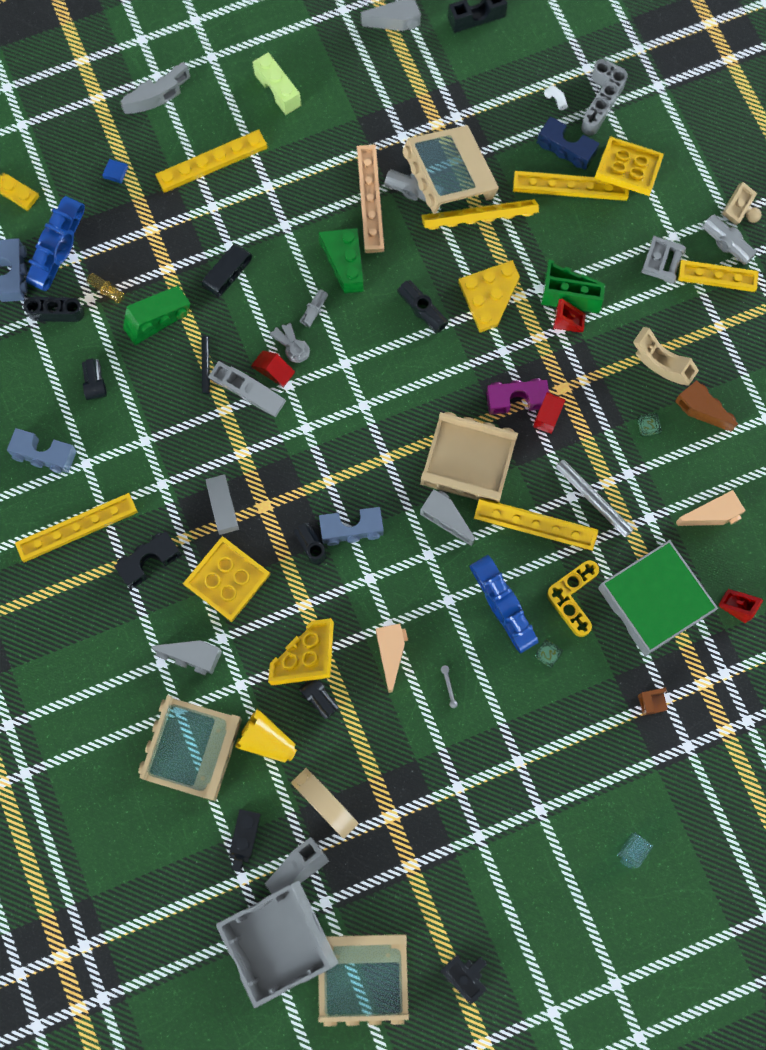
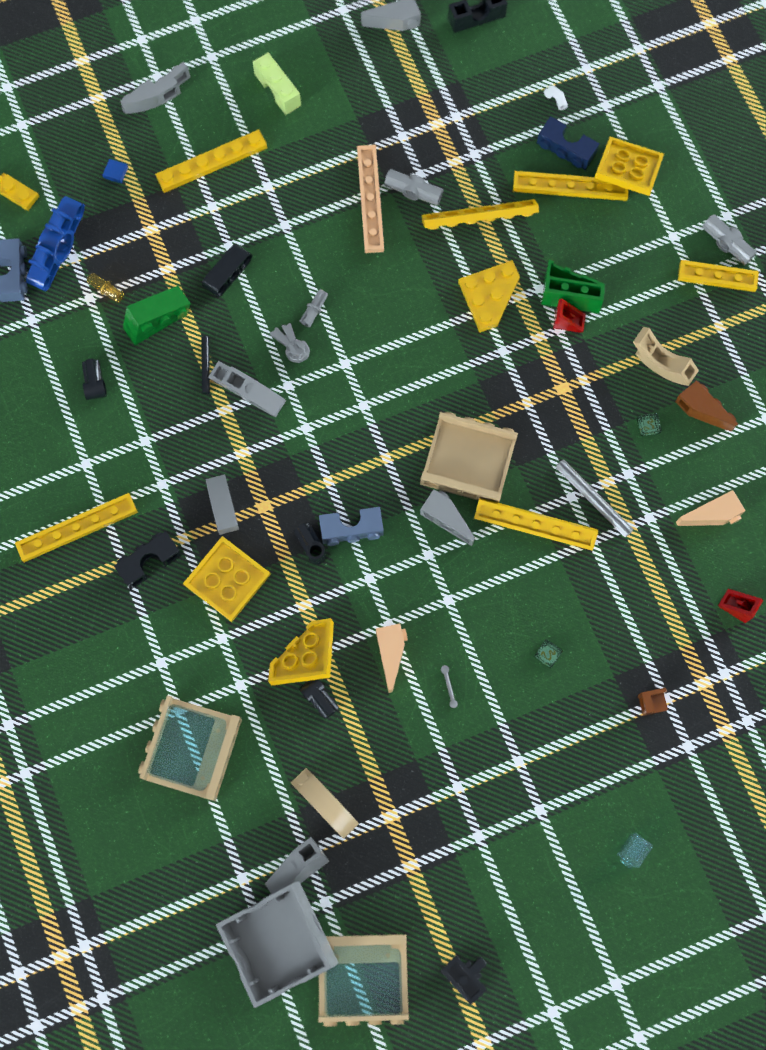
(24, 447): sand blue arch -> none
(45, 305): black beam -> none
(193, 653): light grey slope -> none
(244, 838): black hinge -> none
(265, 739): yellow cone -> none
(273, 367): red slope -> none
(344, 256): green wedge -> none
(429, 315): black piece -> none
(449, 166): panel -> none
(500, 394): magenta arch -> none
(504, 604): blue piece -> none
(549, 413): red slope -> none
(567, 591): yellow beam -> none
(610, 85): light grey beam -> none
(657, 257): light grey plate -> none
(657, 598): green tile -> none
(740, 205): tan plate -> none

